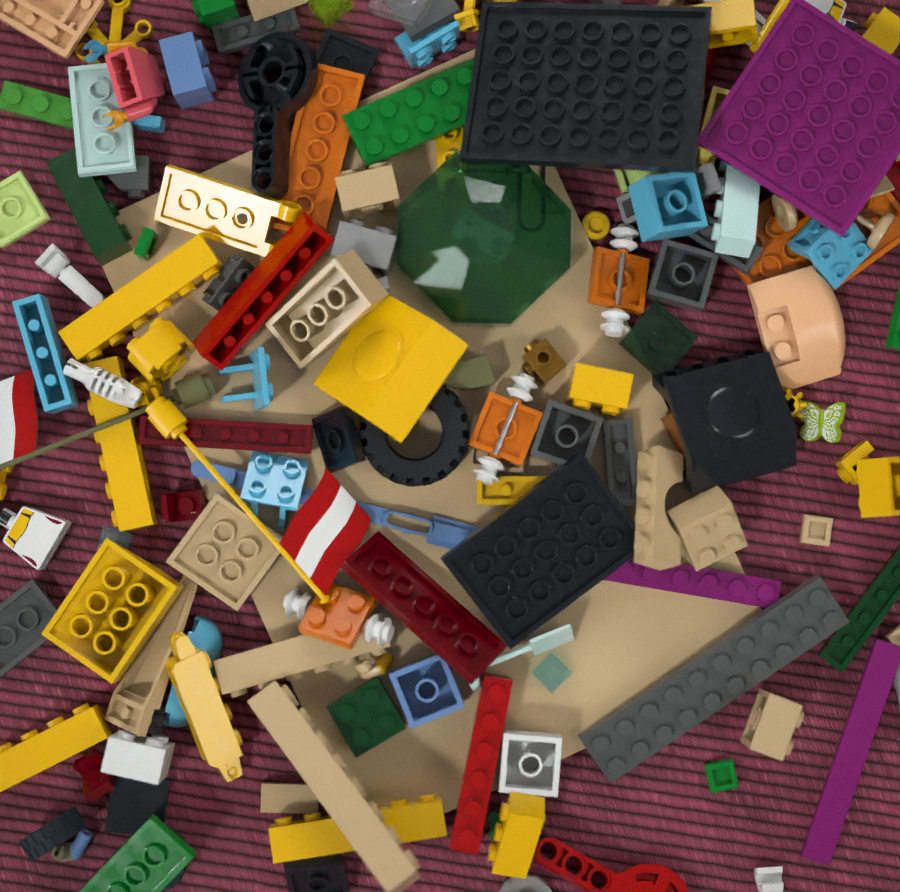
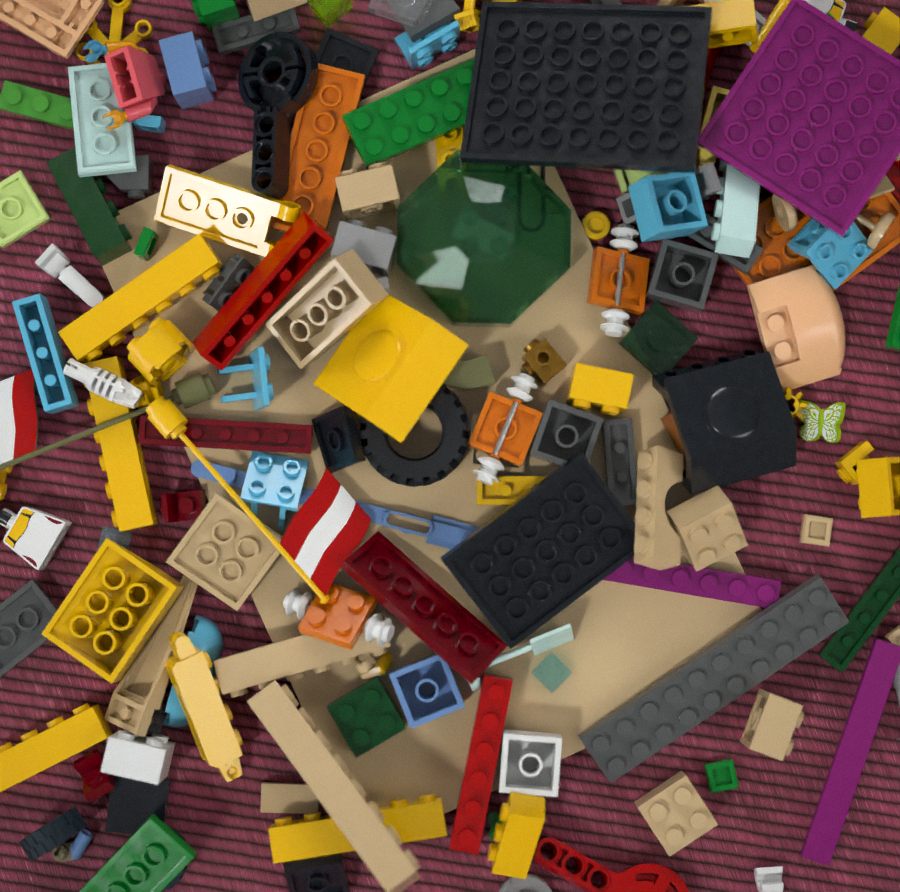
(676, 813): none -> tan brick

